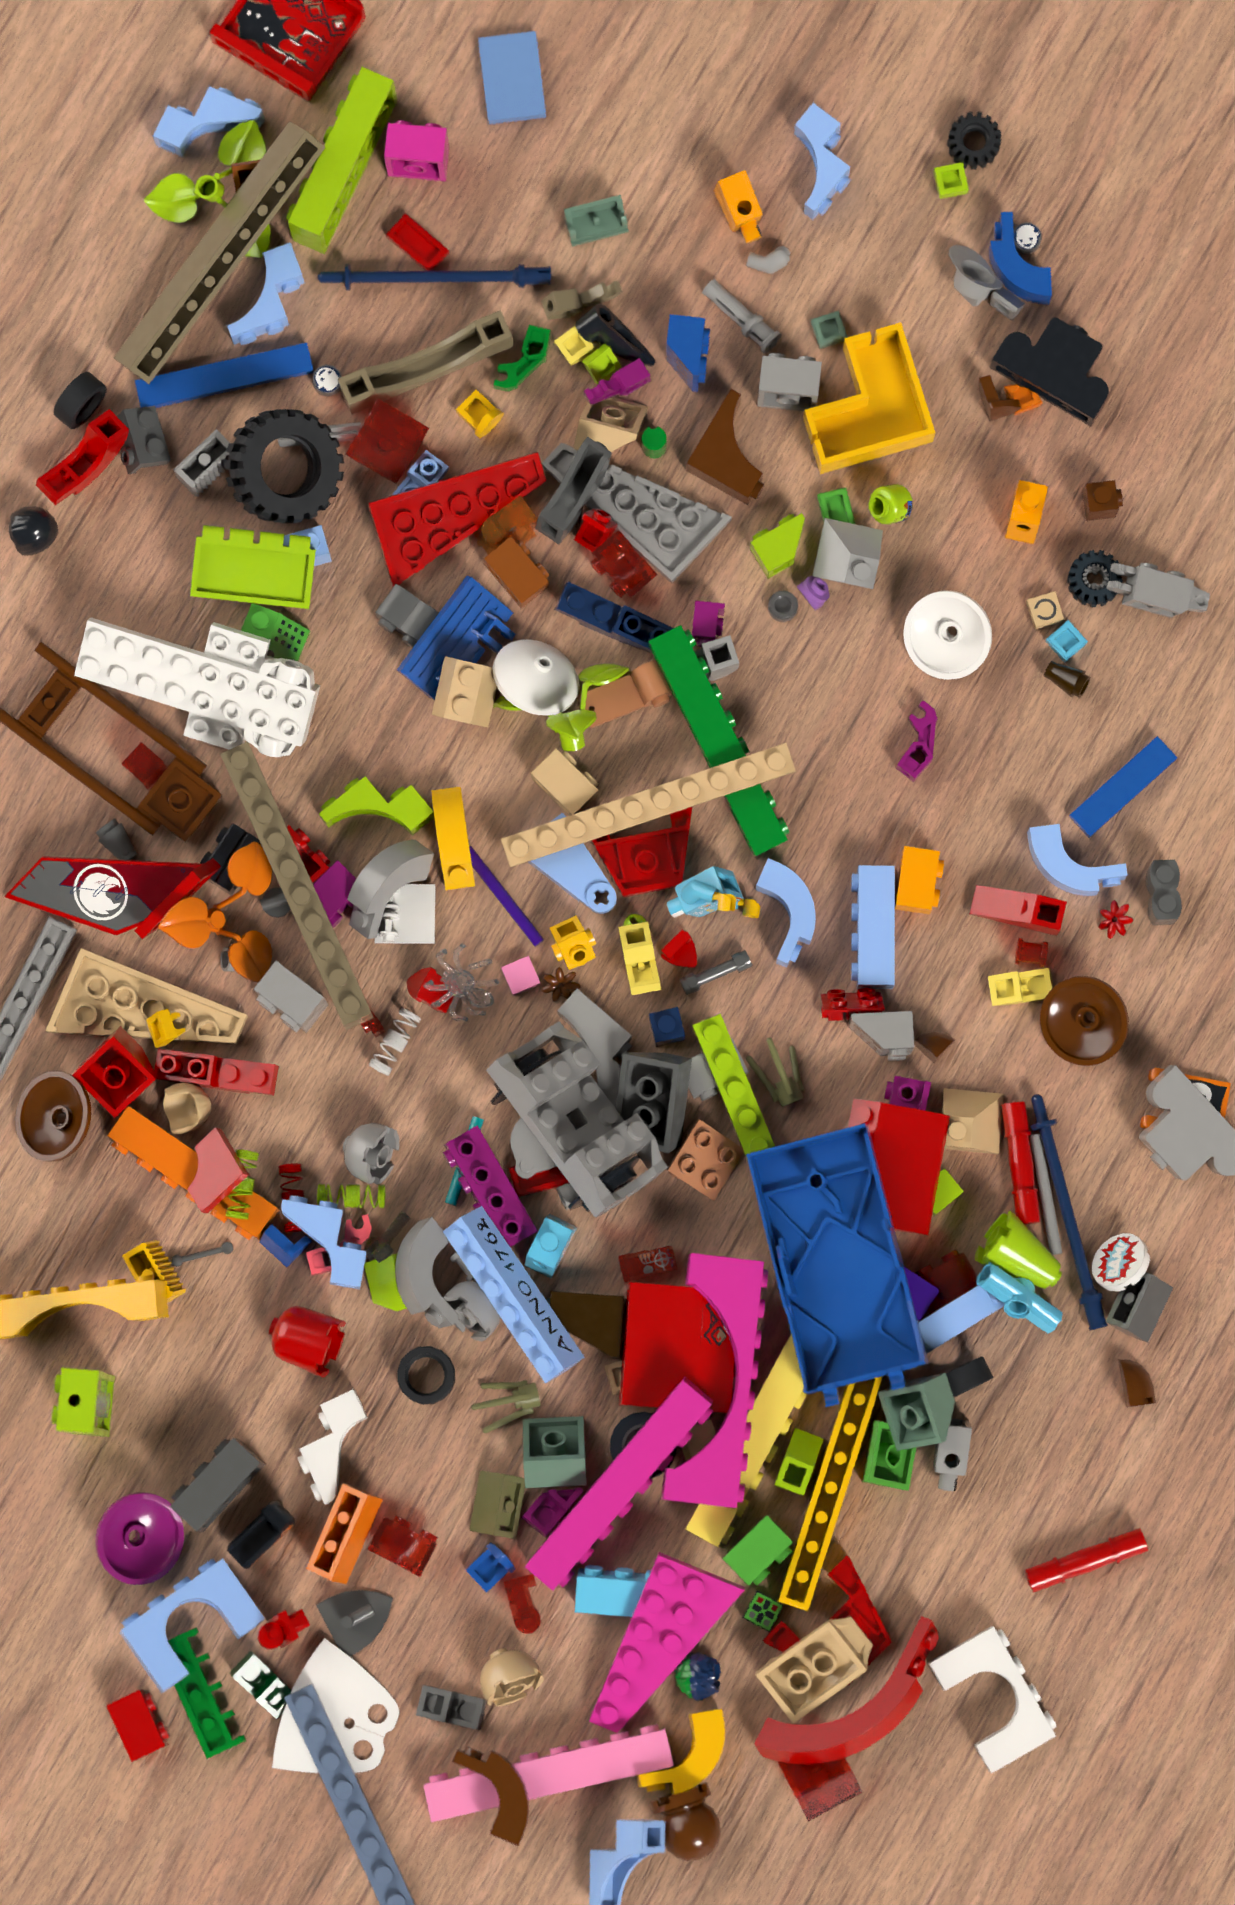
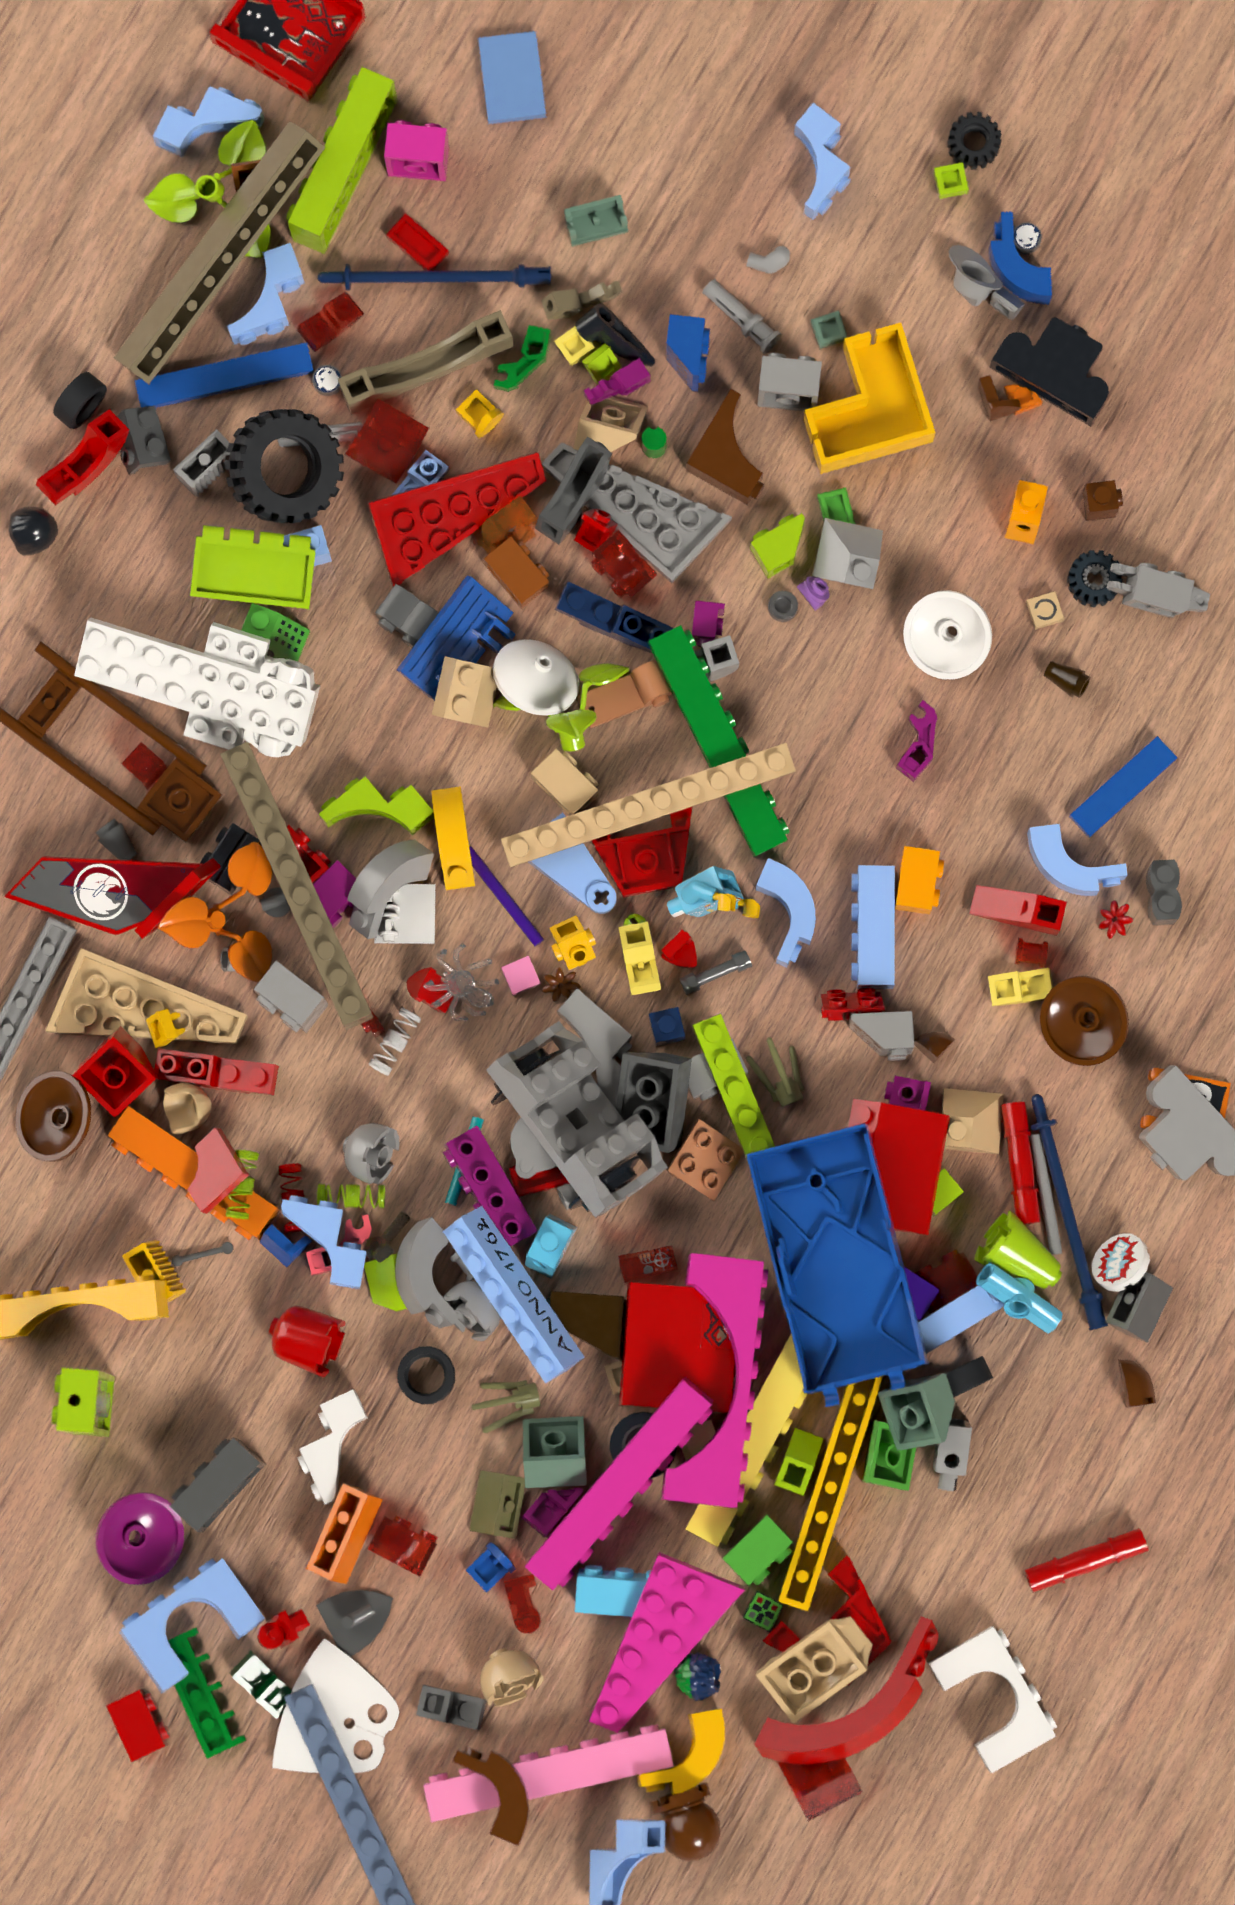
(261, 1534): black animal -> none
(330, 321): none -> clear red slope
(737, 193): light orange torso -> none
(890, 504): lime head -> none
(1066, 641): medium azure tile -> none

